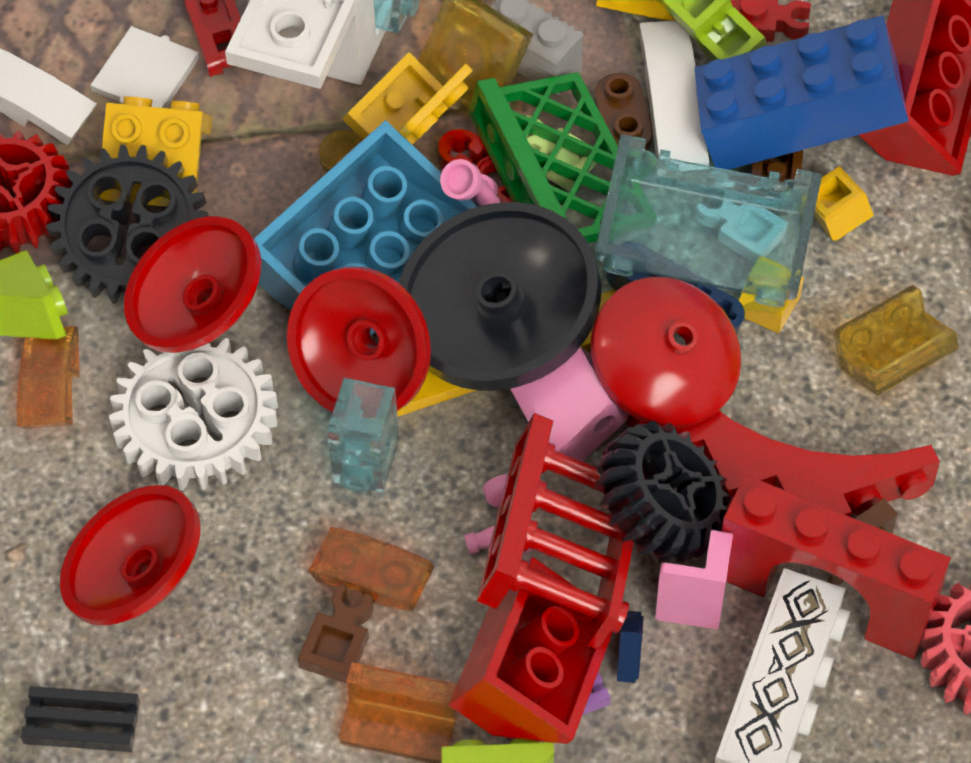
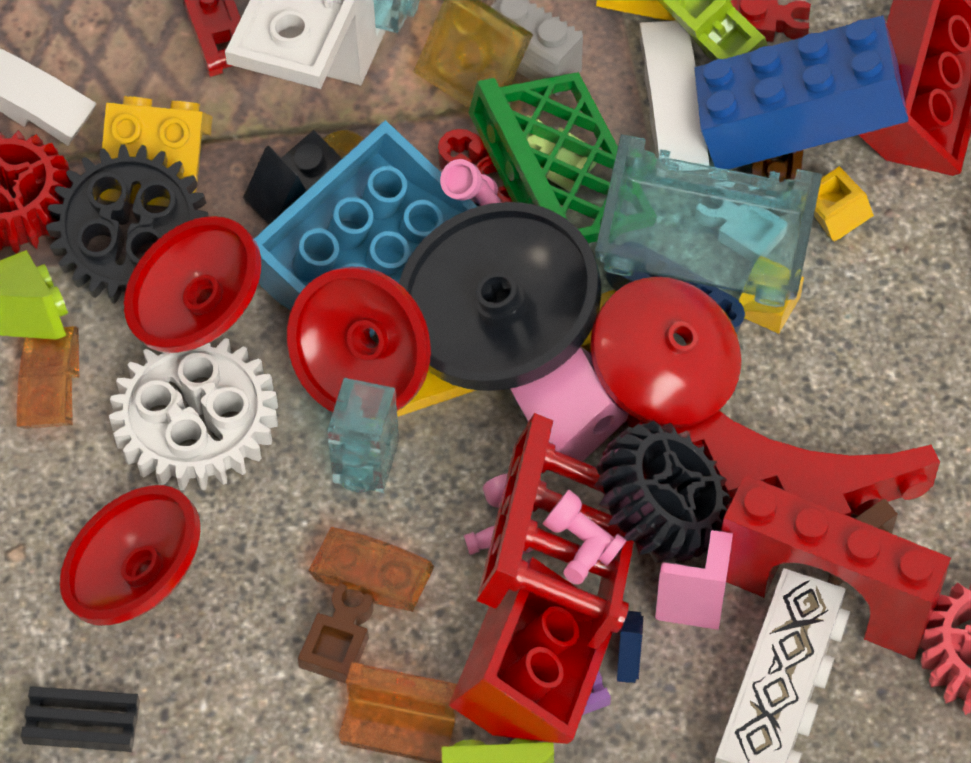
(145, 68): white piece -> none
(285, 179): none -> black slope
(407, 100): yellow bracket -> none
(597, 542): none -> bright pink piece
(624, 109): reddish brown plate -> none
(892, 342): clear yellow bracket -> none

